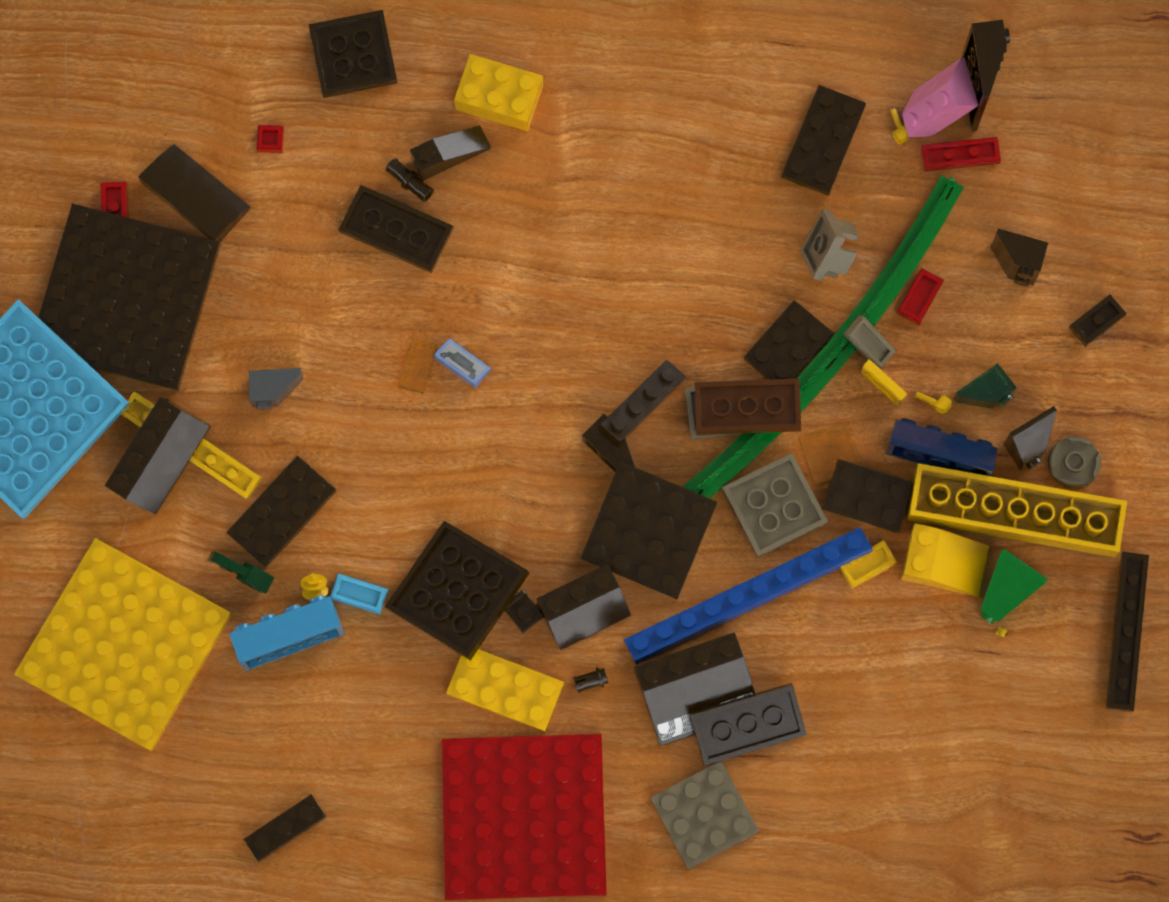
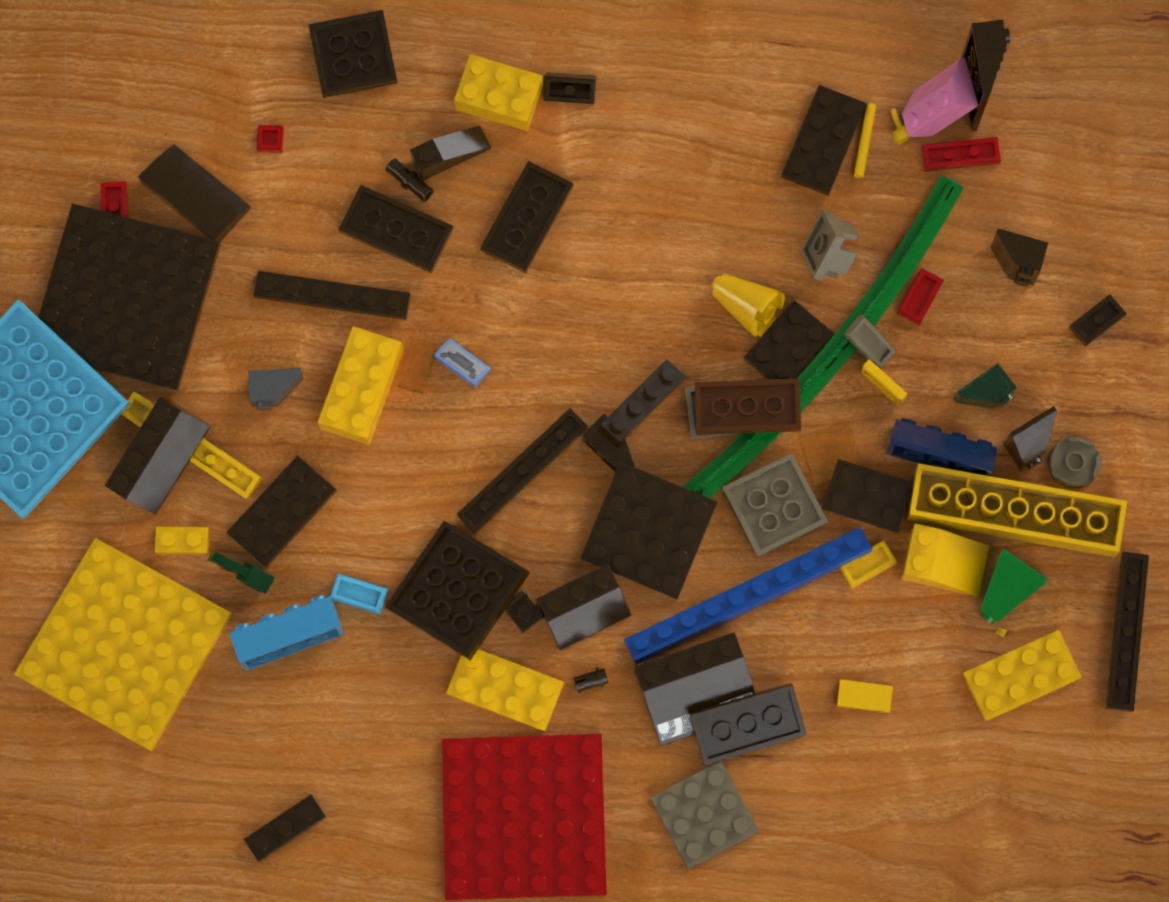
(182, 540): none -> yellow plate
(314, 586): yellow wheel -> none
(332, 295): none -> dark brown plate
(361, 385): none -> yellow brick
(522, 471): none -> dark brown plate
(527, 217): none -> dark brown plate
(570, 88): none -> dark brown slope
(748, 302): none -> yellow cone
(864, 140): none -> yellow bar
(864, 696): none -> yellow tile
(941, 405): yellow hand -> none
(1022, 675): none -> yellow plate

